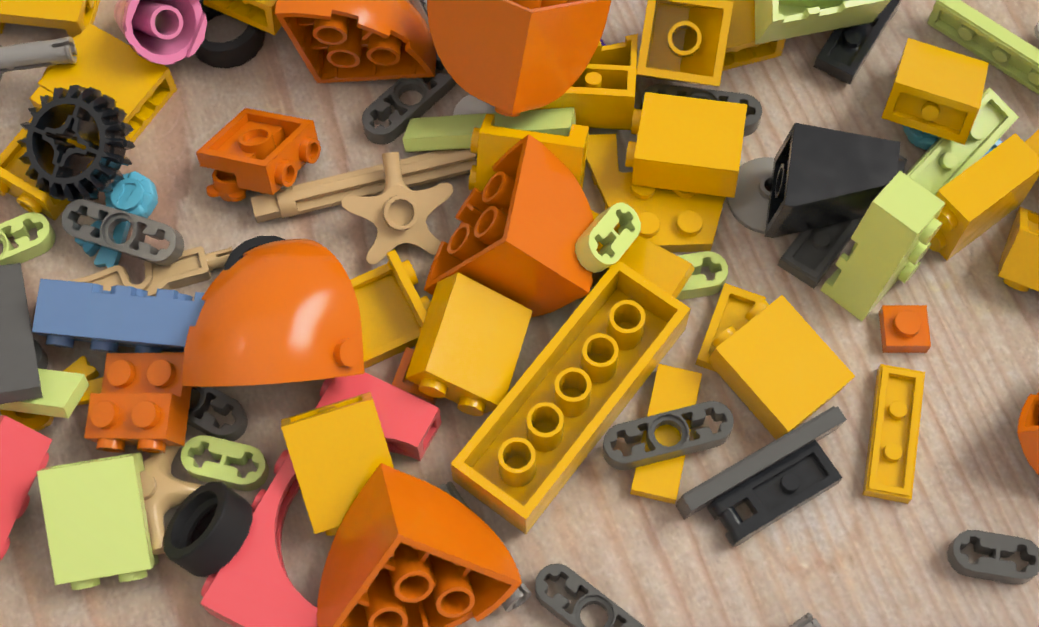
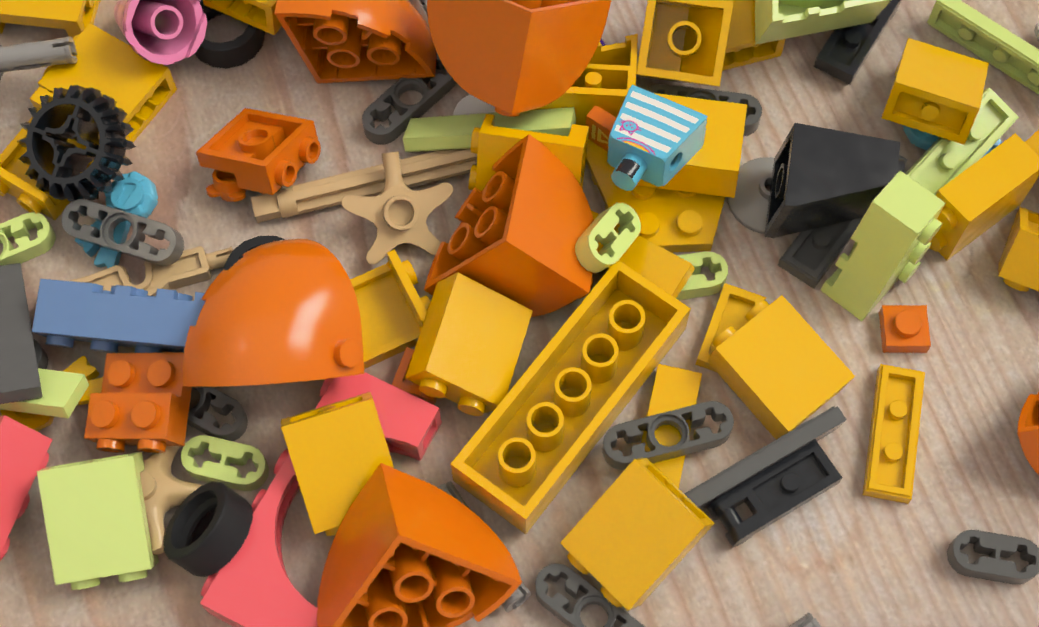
(600, 126): none -> orange tile
(635, 534): none -> yellow brick
(652, 139): none -> medium azure torso

